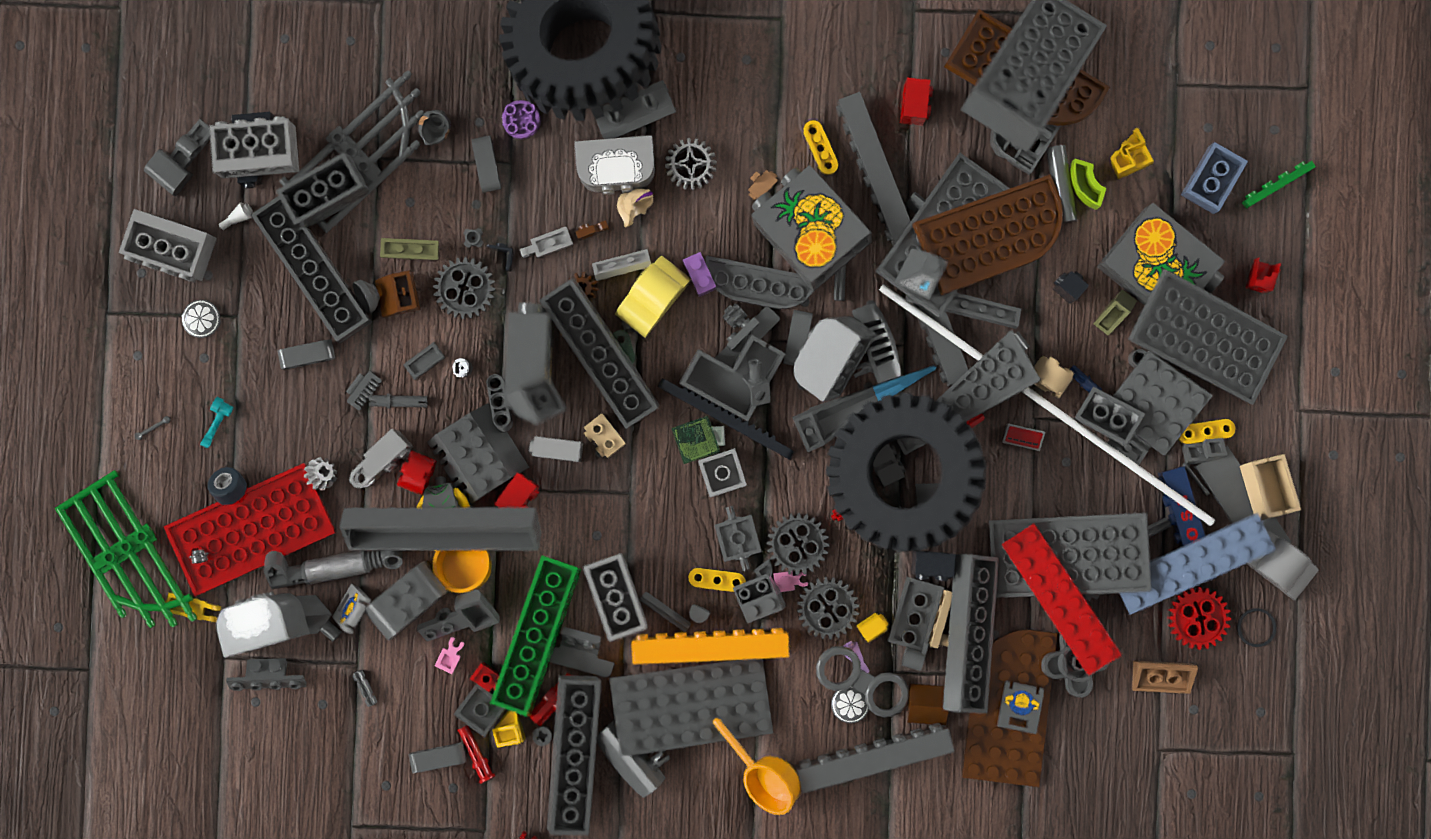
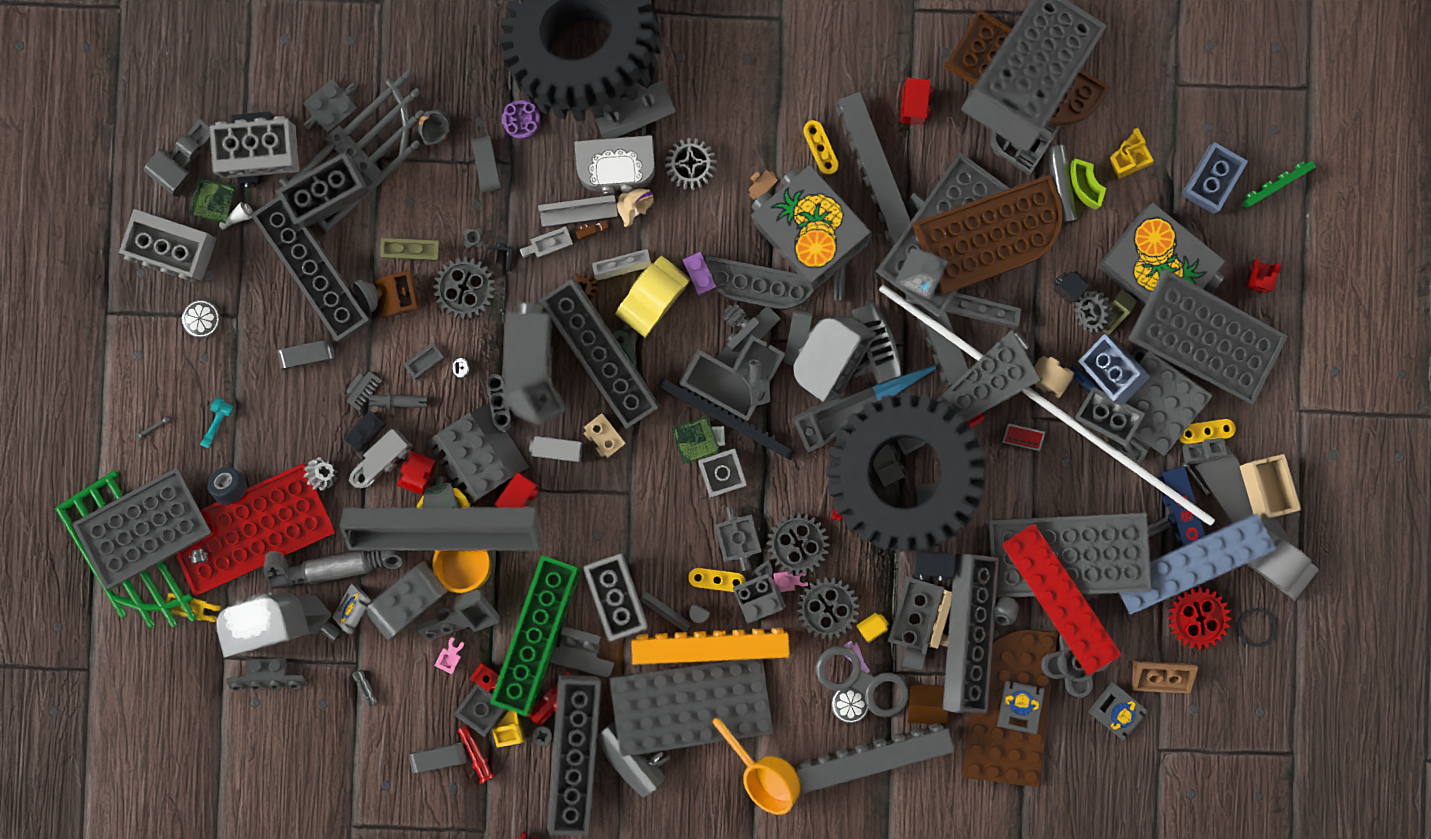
(142, 529): none -> dark grey plate
(212, 201): none -> clear green tile
(330, 106): none -> dark grey plate
(365, 431): none -> black brick
(578, 211): none -> light grey fence
(1006, 611): none -> dark grey head
(1093, 311): none -> dark grey gear
(1114, 369): none -> sand blue brick
(1121, 714): none -> dark grey container

